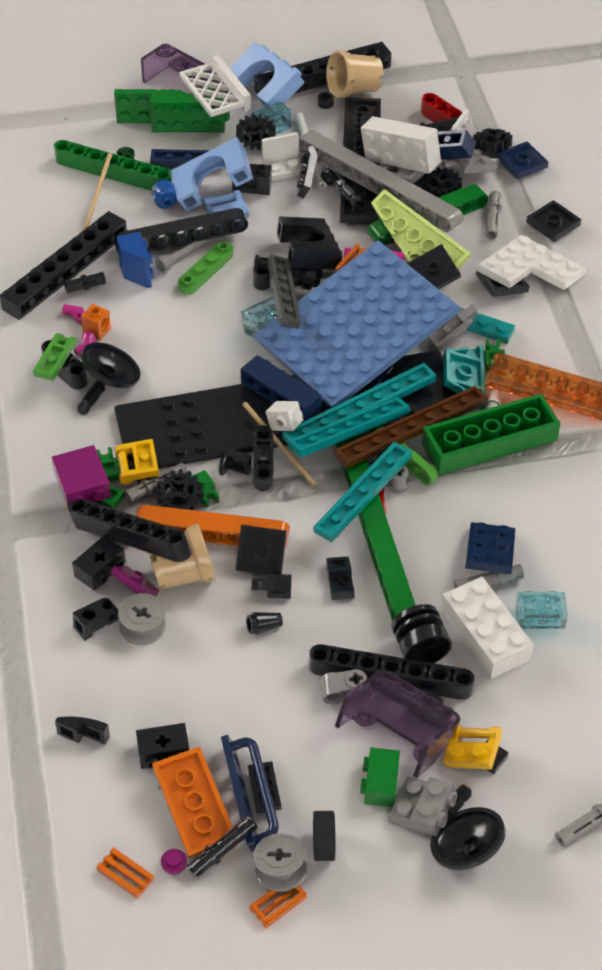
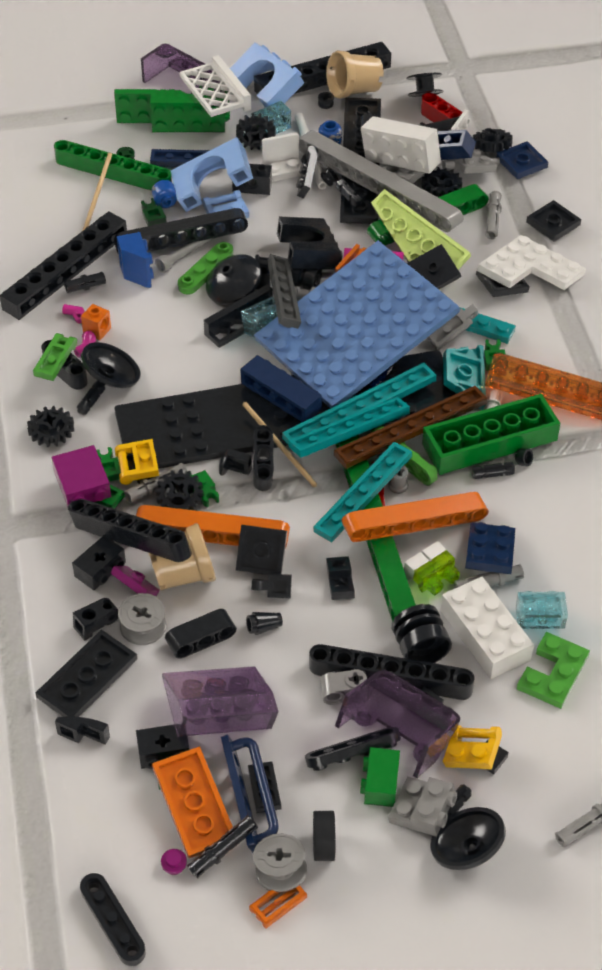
(50, 426): none -> black gear
(86, 675): none -> black plate
(109, 860): orange tile -> none
(112, 919): none -> black plate
(152, 213): none -> dark green plate
(200, 633): none -> black beam
(219, 701): none -> clear purple slope
(231, 315): none -> black fence
(233, 279): none -> black dish
(284, 415): white brick -> none
(331, 130): none -> blue head
(345, 750): none -> black plate
(414, 516): none -> orange beam
(424, 84): none -> black piece
(431, 567): none -> clear neon green hips
(493, 470): none -> black axle
(524, 457): none -> black hinge
(569, 663): none -> bright green plate

